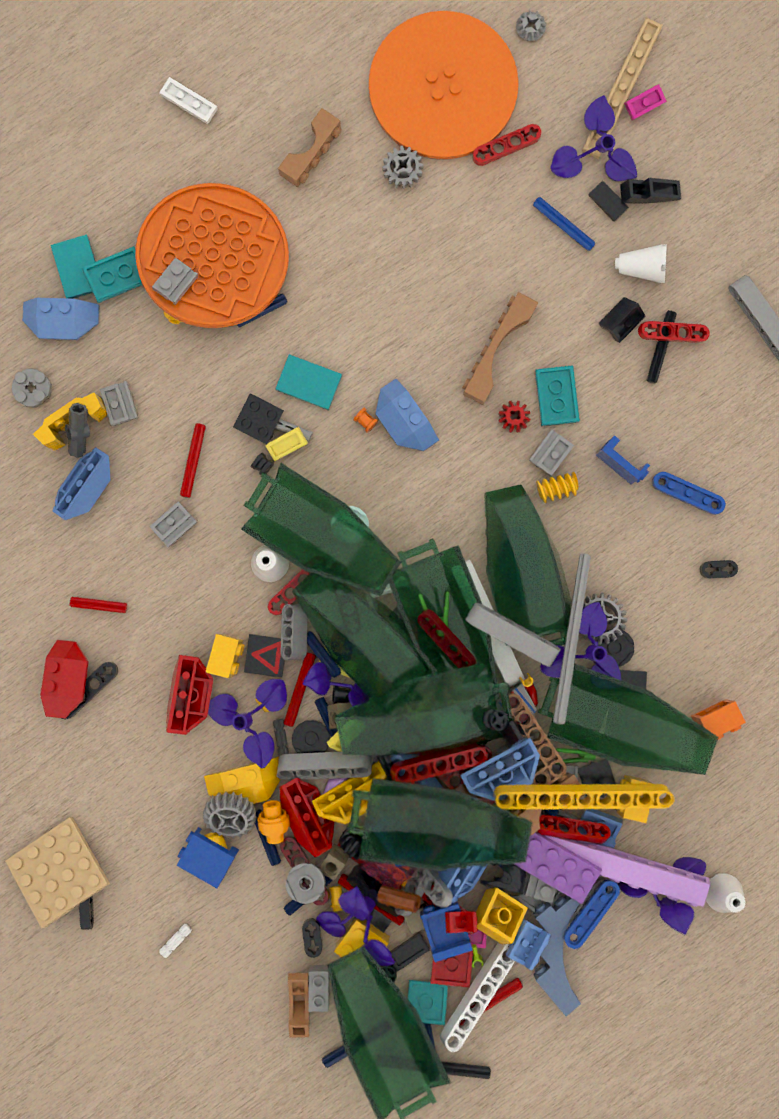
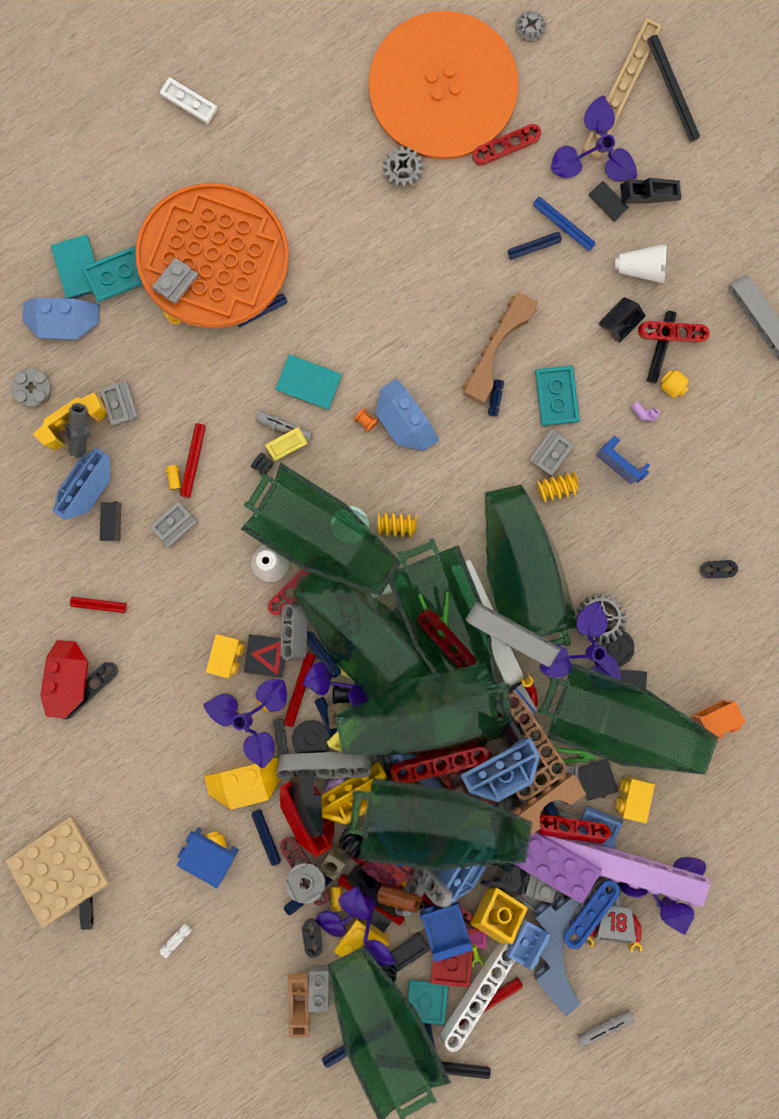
(110, 521): none -> black panel
(173, 477): none -> yellow pin
(188, 695): red wedge -> none
(229, 815): light grey gear -> none
(258, 418): black hinge -> none
(273, 822): light orange piece -> none
(297, 166): medium nougat arch -> none
(307, 804): none -> black slope
(396, 525): none -> yellow piece
(461, 921): red bracket -> none
(495, 398): none -> dark blue axle
(500, 719): black wheel -> none
(506, 416): red gear -> none
(534, 245): none -> dark blue axle
(571, 639): light grey axle -> none
(592, 800): yellow beam -> none
(606, 1028): none -> light grey pin
(618, 926): none -> light grey torso
(645, 102): dark pink plate -> none
(645, 414): none -> lavender arm
(673, 88): none -> black axle
(675, 383): none -> yellow head
(688, 493): blue plate -> none
(725, 894): white cone -> none

